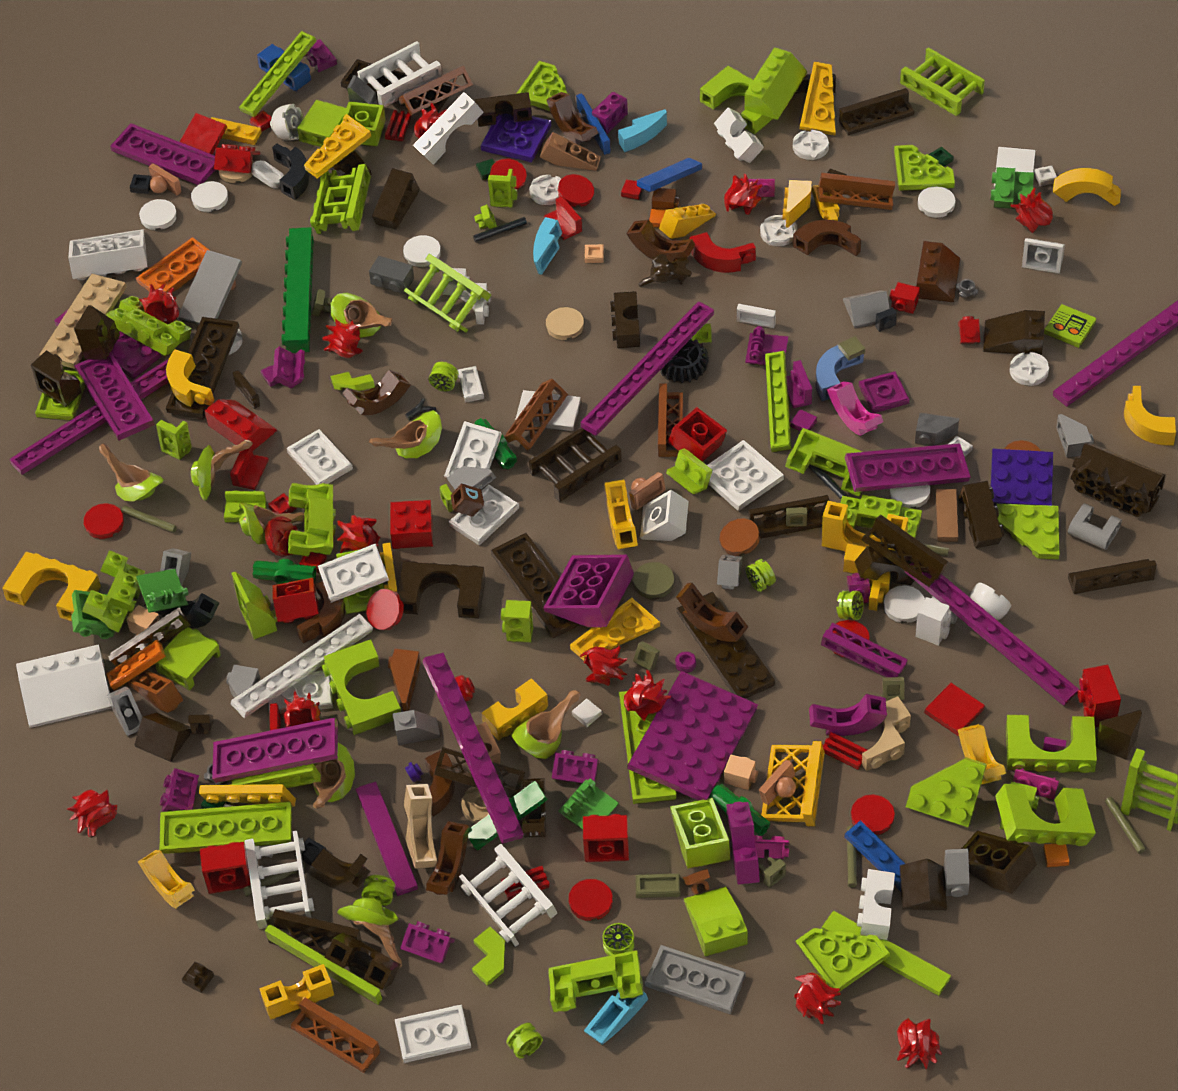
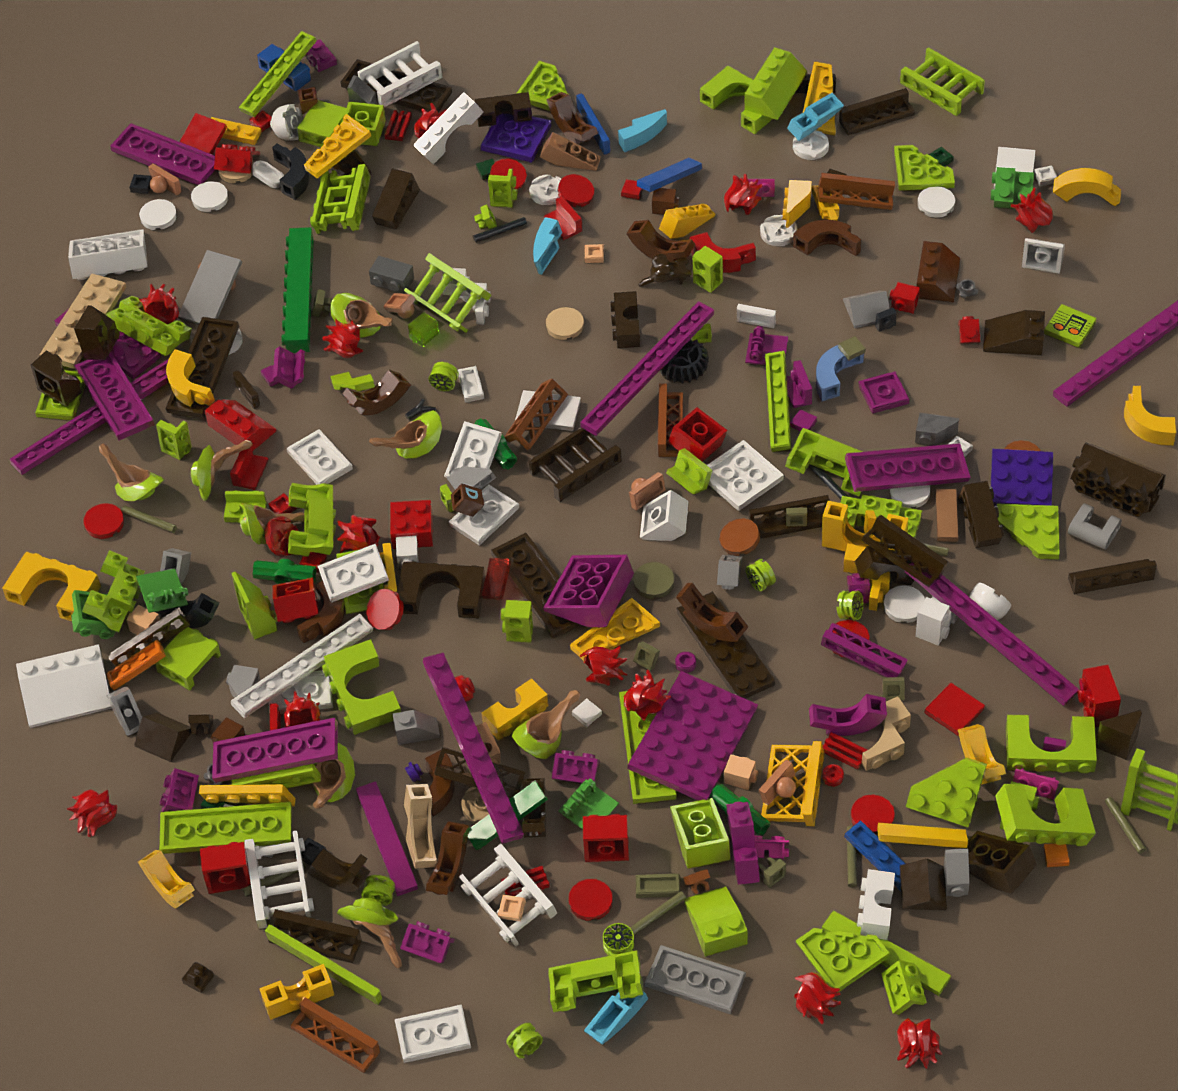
(157, 690): dark orange slope -> none
(175, 268): orange tile -> none
(227, 730): none -> reddish brown brick
(307, 98): none -> reddish brown slope
(350, 952): dark brown arch -> none
(401, 304): none -> nougat tile
(404, 670): dark orange slope -> none
(406, 549): none -> white brick
(418, 248): white tile -> none
(423, 329): none -> clear neon green brick
(433, 84): dark orange fence -> none
(494, 948): lime tile -> none
(496, 578): none -> clear red tile
(511, 908): none -> light nougat tile
(611, 111): magenta bracket -> none
(619, 515): yellow arch -> none
(656, 217): orange tile -> none
(661, 910): none -> olive bar
(707, 269): none -> lime brick
(744, 145): white arch -> none
(815, 116): none -> medium azure slope
(832, 775): none -> red tile
(851, 410): dark pink arch -> none
(870, 518): none -> yellow tile
(903, 986): none -> lime bracket
(922, 835): none -> yellow tile
(1029, 369): white tile -> none
(1072, 435): light grey slope -> none

